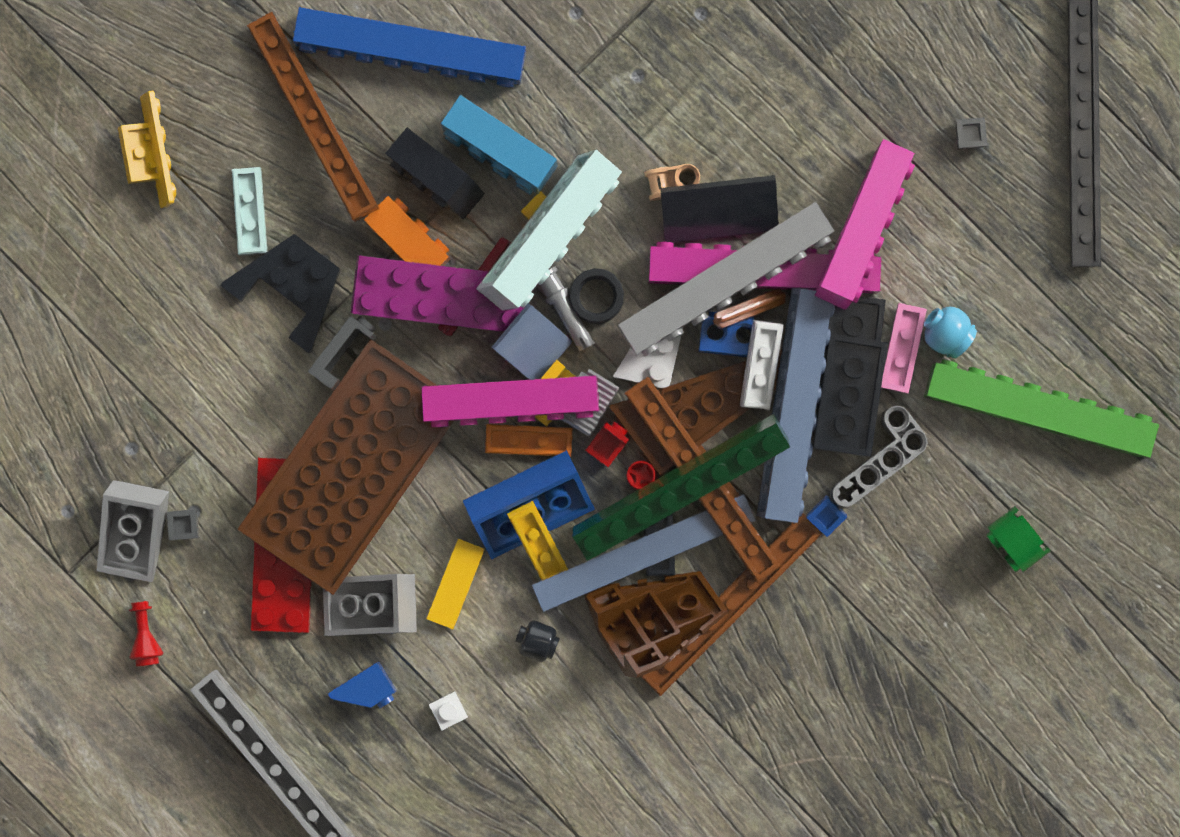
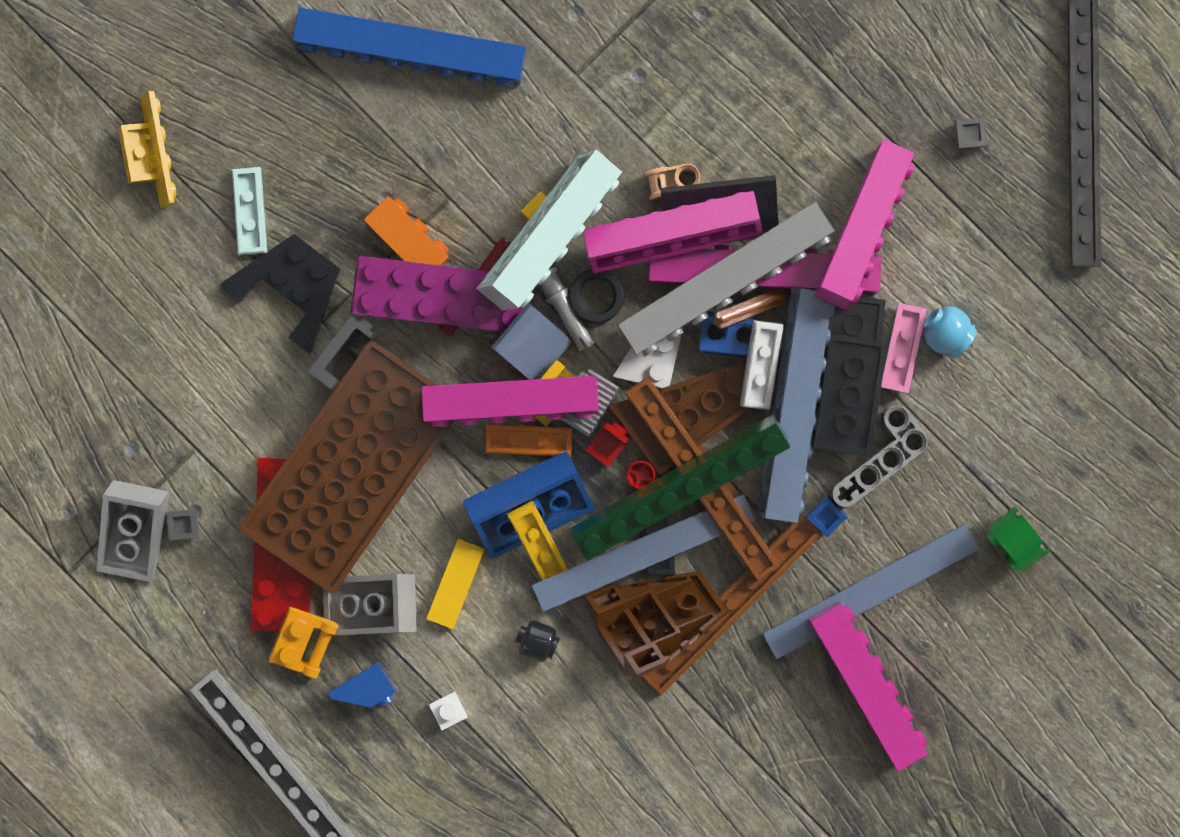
(145, 647): red piece -> none
(294, 638): none -> light orange plate
(313, 117): dark orange tile -> none
(434, 173): black wedge -> none
(499, 145): dark azure brick -> none
(673, 232): none -> dark pink brick
(867, 685): none -> dark pink brick
(876, 587): none -> sand blue tile
(1041, 410): bright green brick -> none

